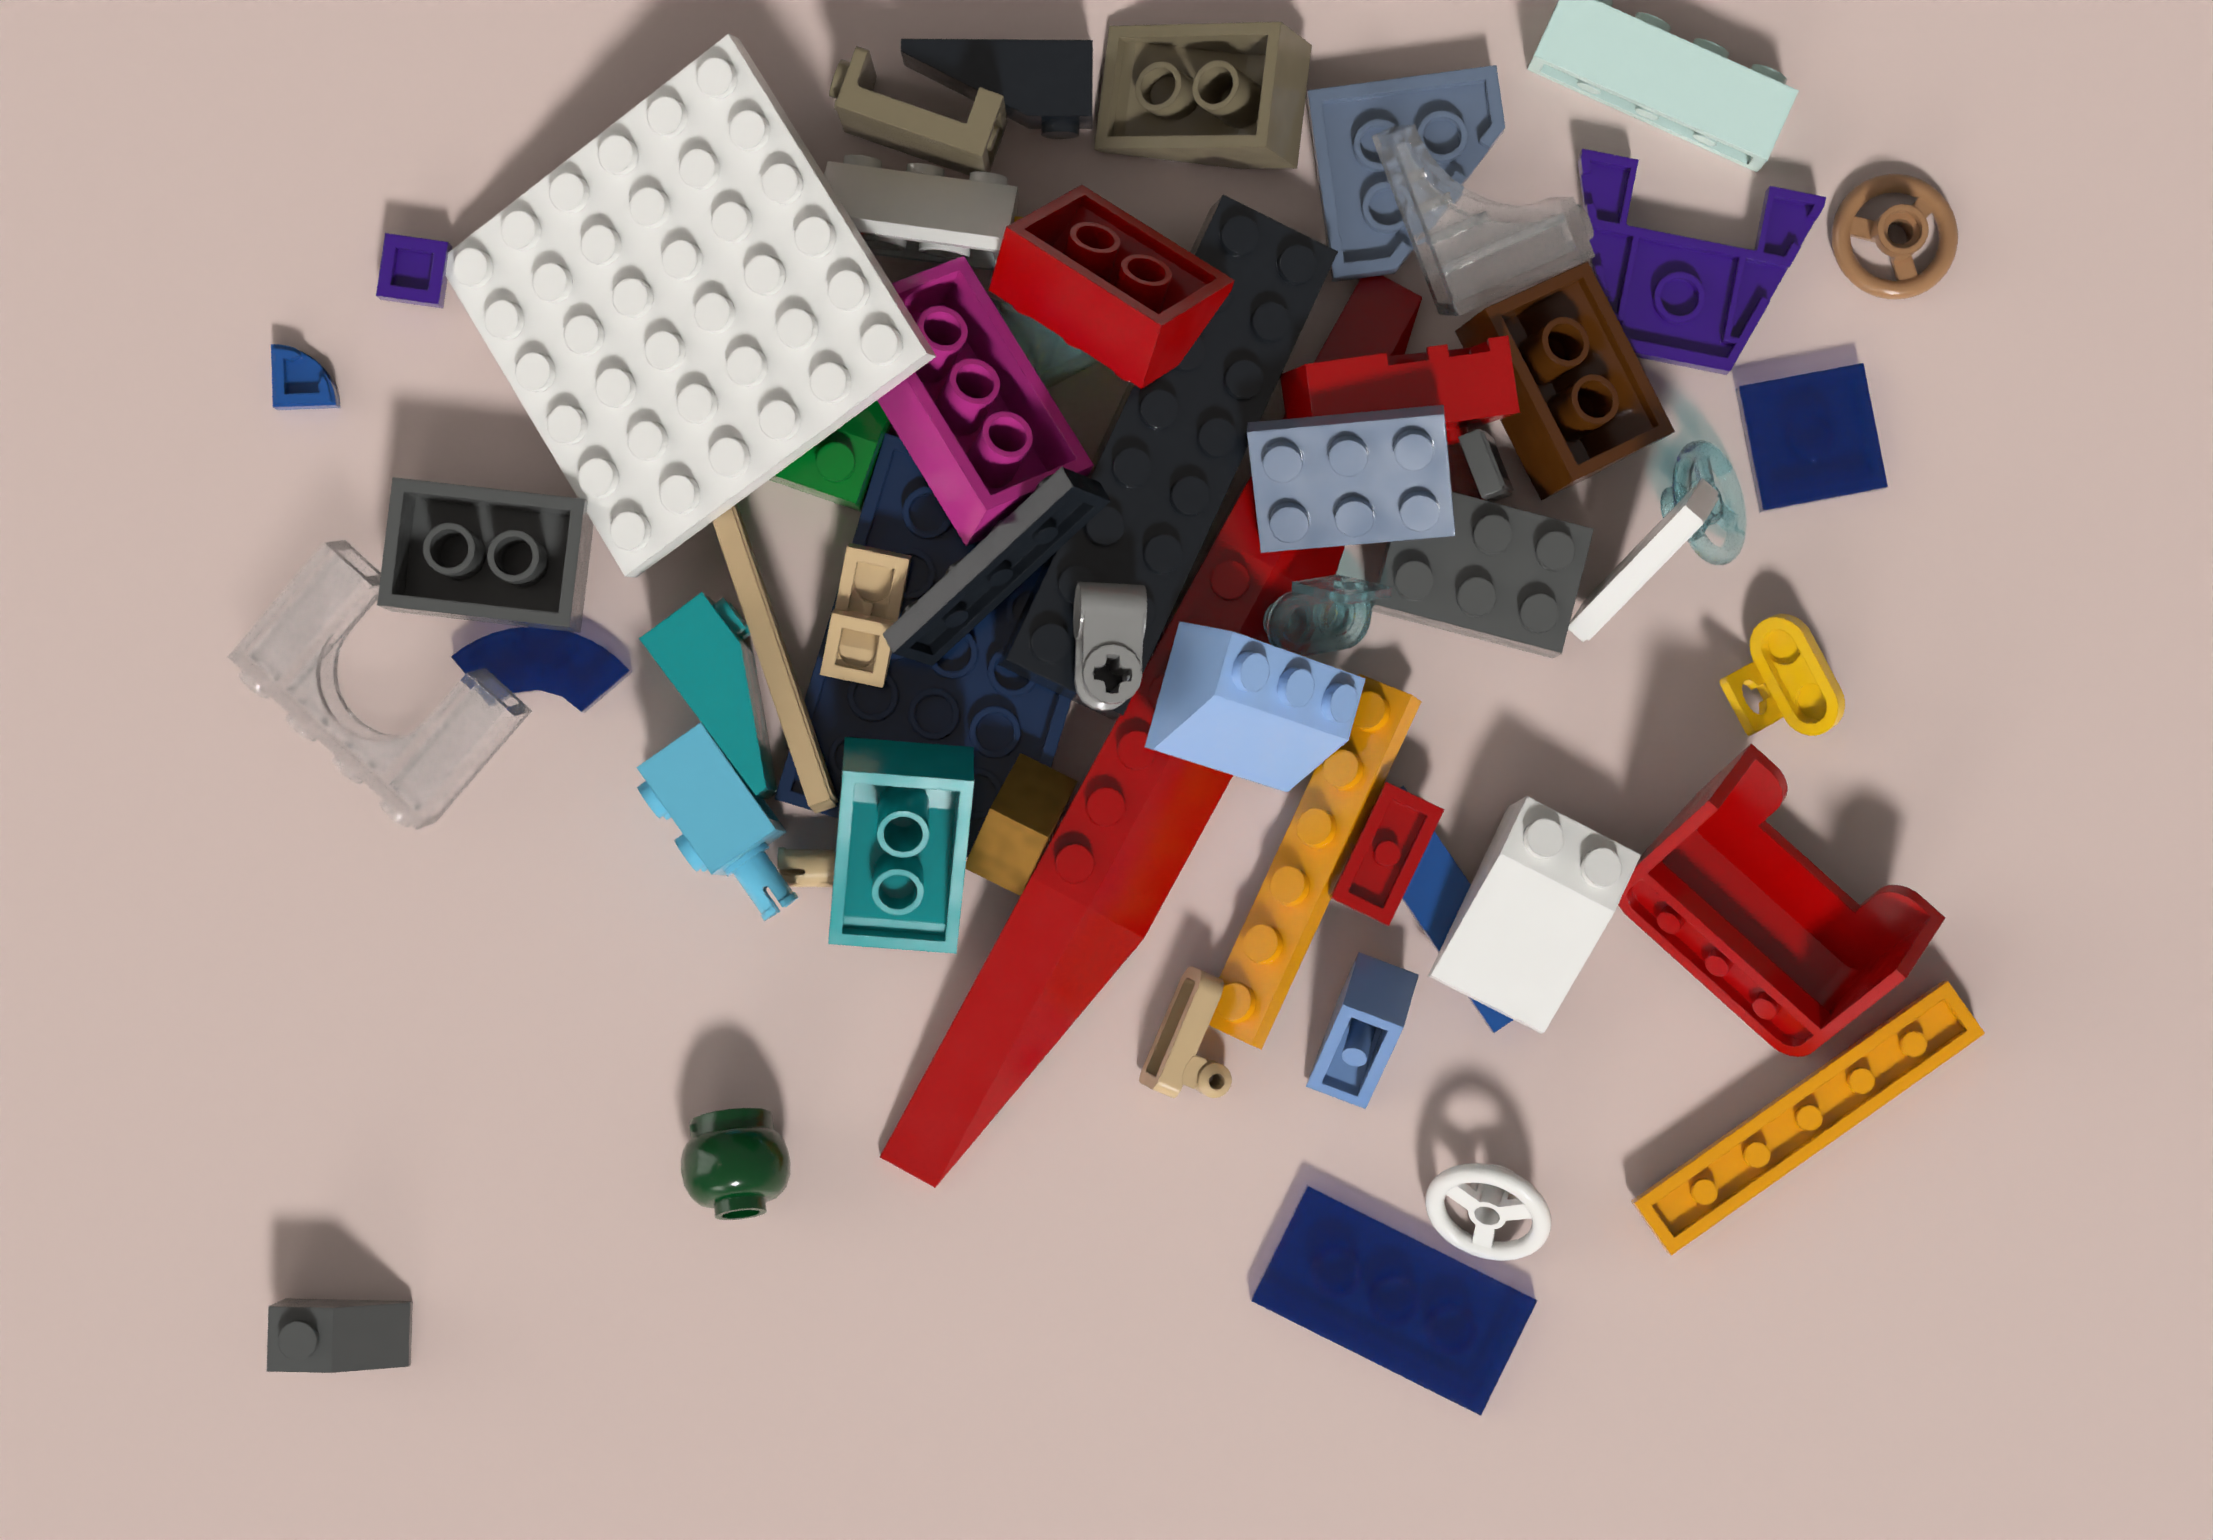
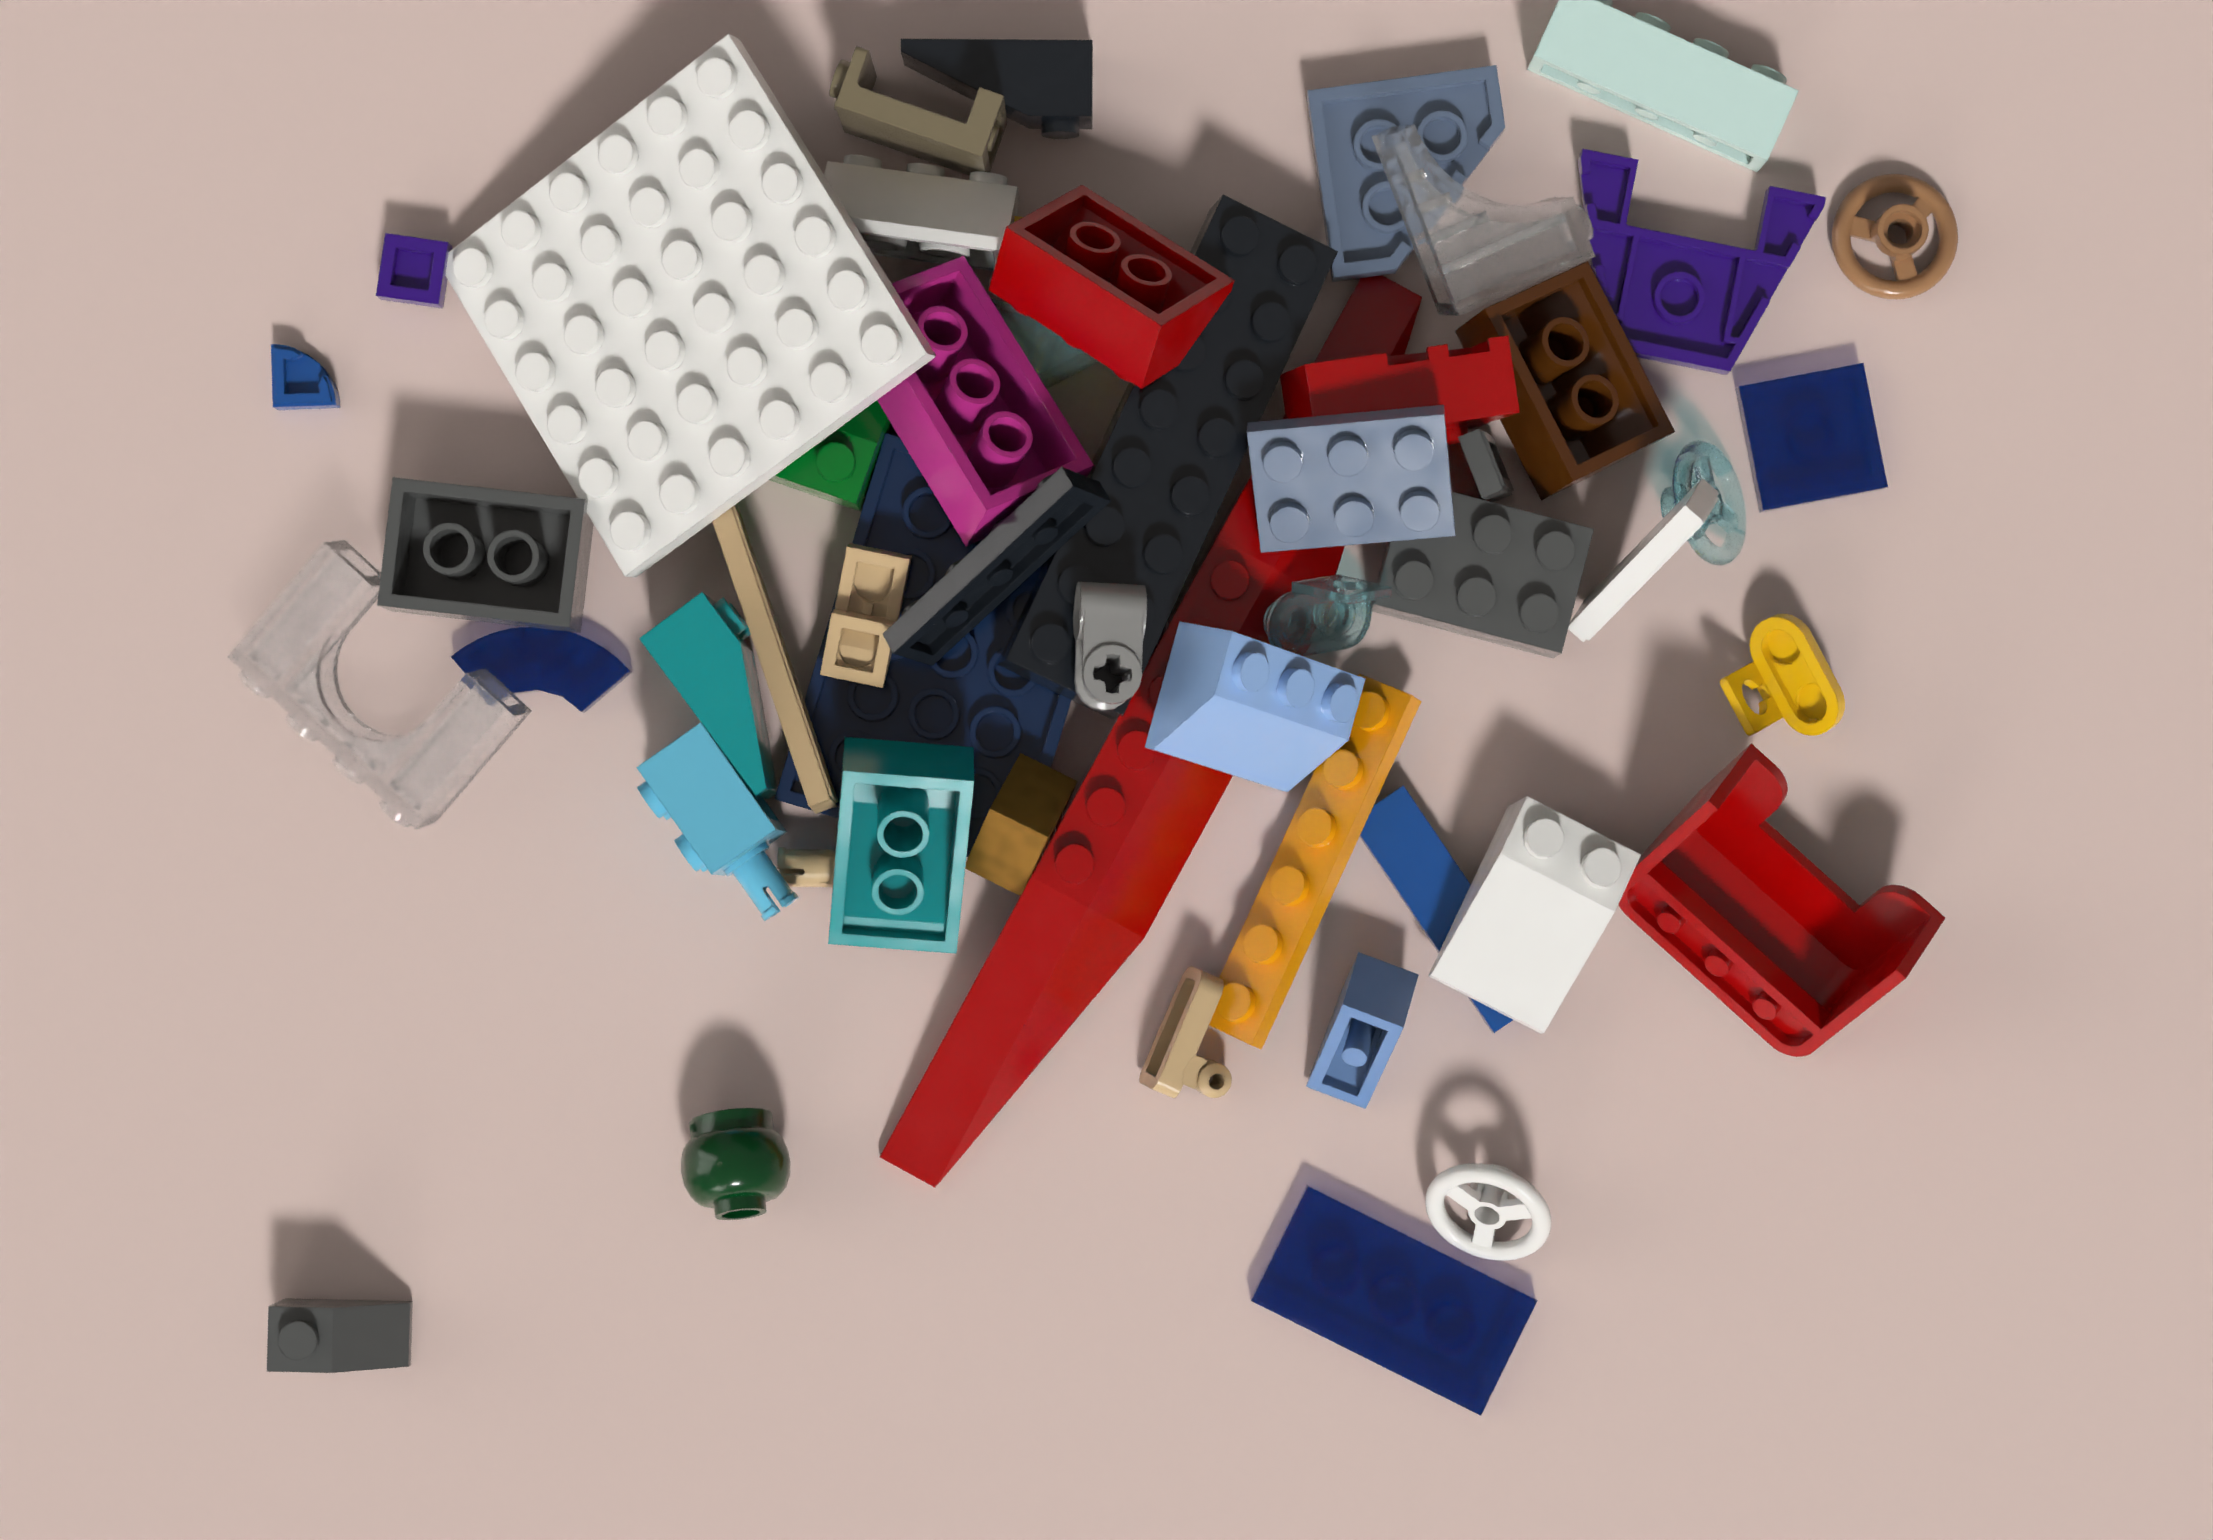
(1205, 94): dark tan slope -> none
(1386, 853): red plate -> none
(1807, 1117): light orange plate -> none

